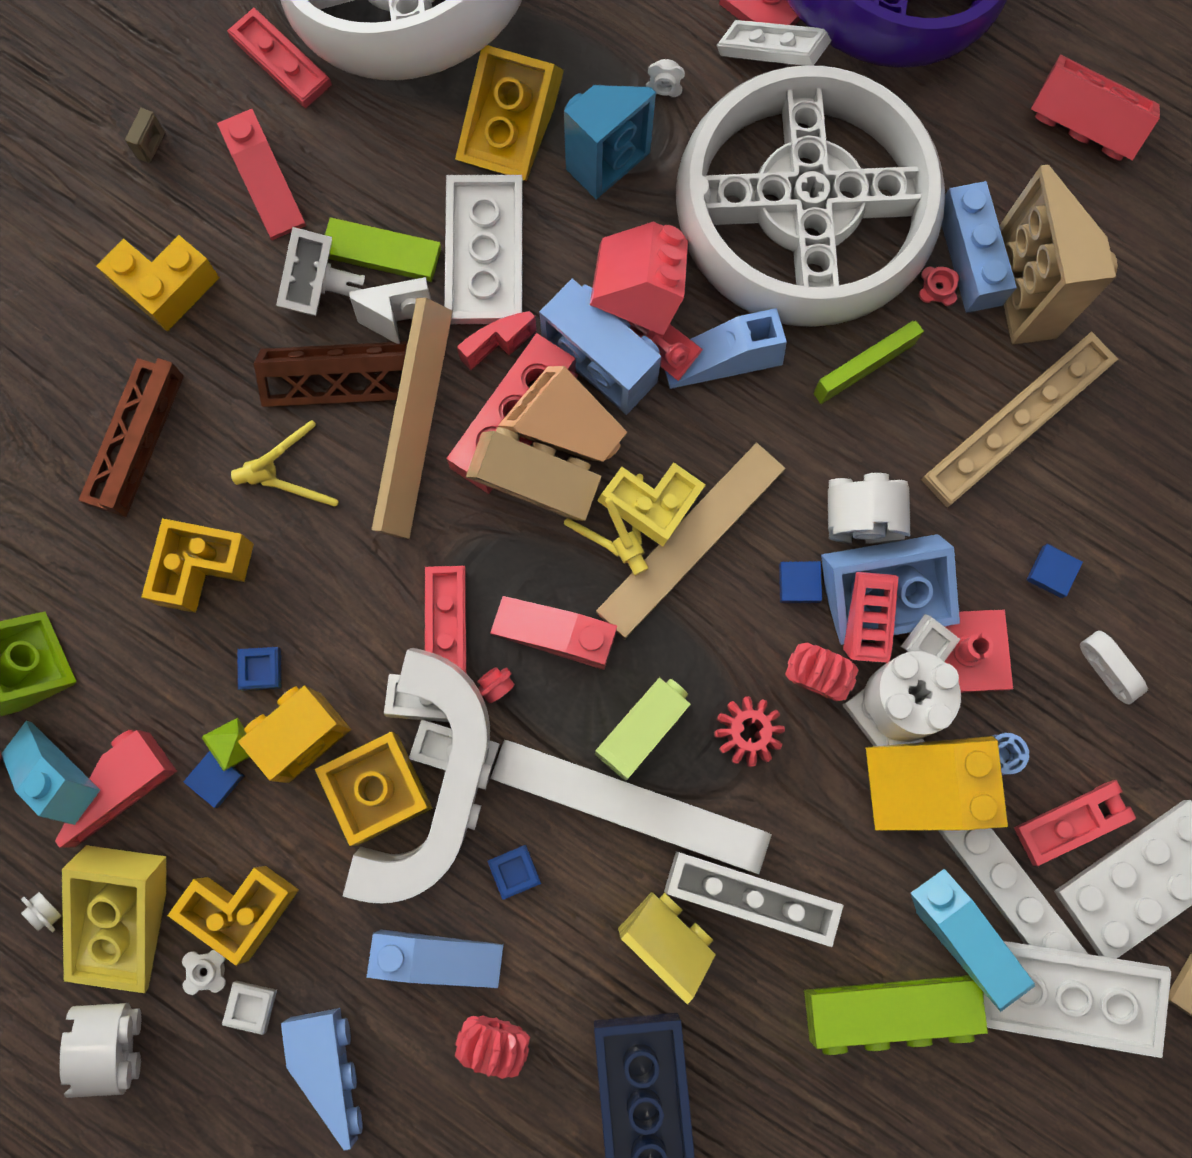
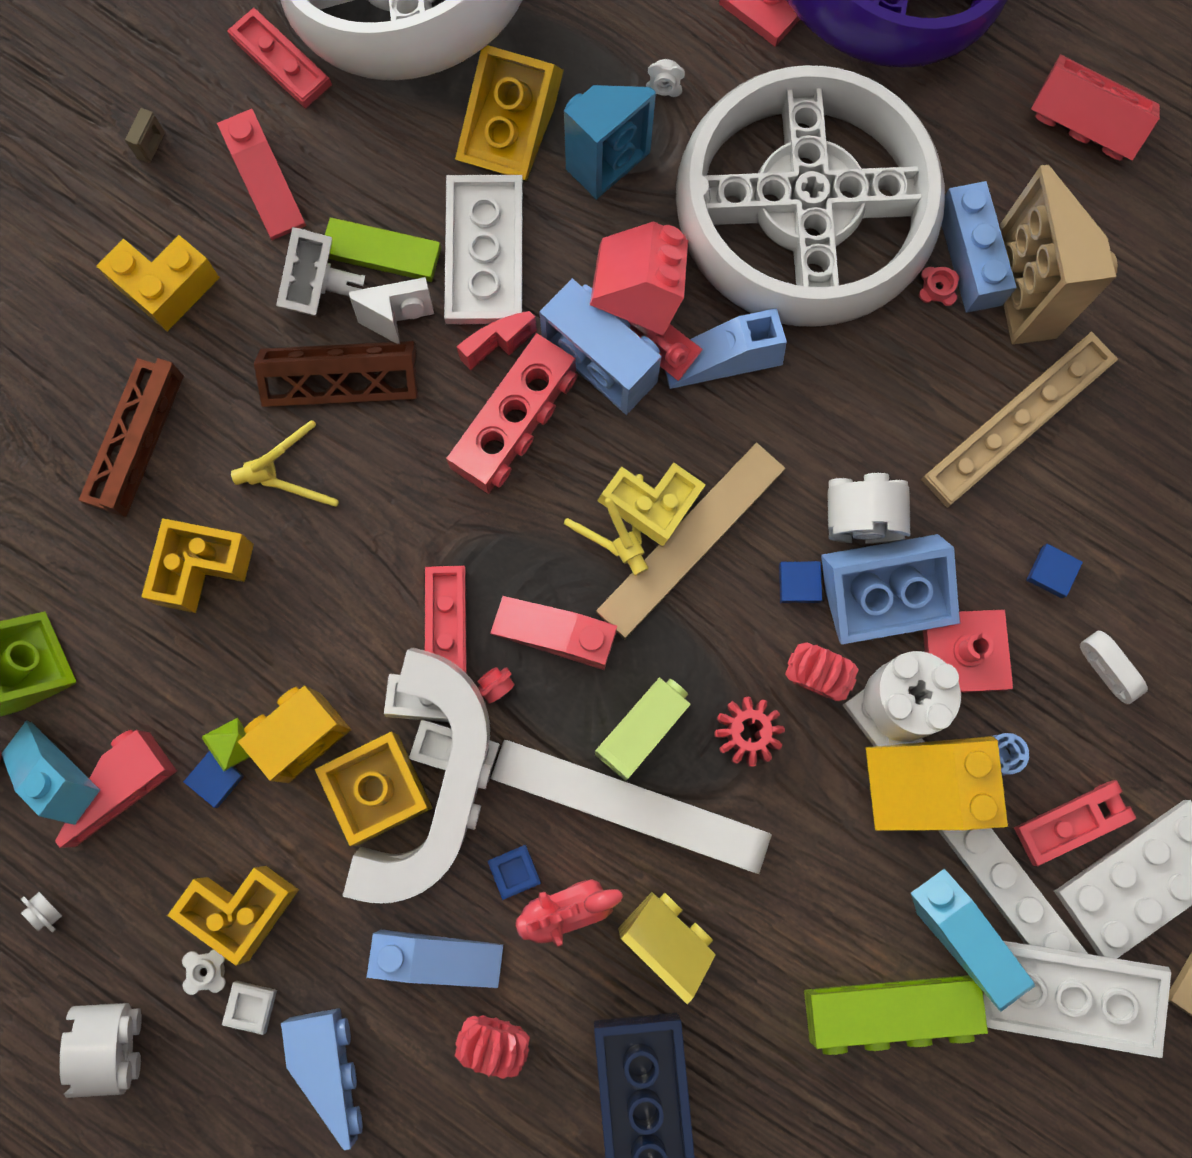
(112, 917): light yellow slope -> none
(259, 668): blue tile -> none
(412, 419): tan tile -> none
(534, 474): tan brick -> none
(565, 417): light nougat slope -> none
(565, 911): none -> coral animal
(753, 899): white brick -> none
(774, 42): white tile -> none
(867, 361): lime tile -> none
(883, 636): coral slope -> none
(931, 638): white tile -> none

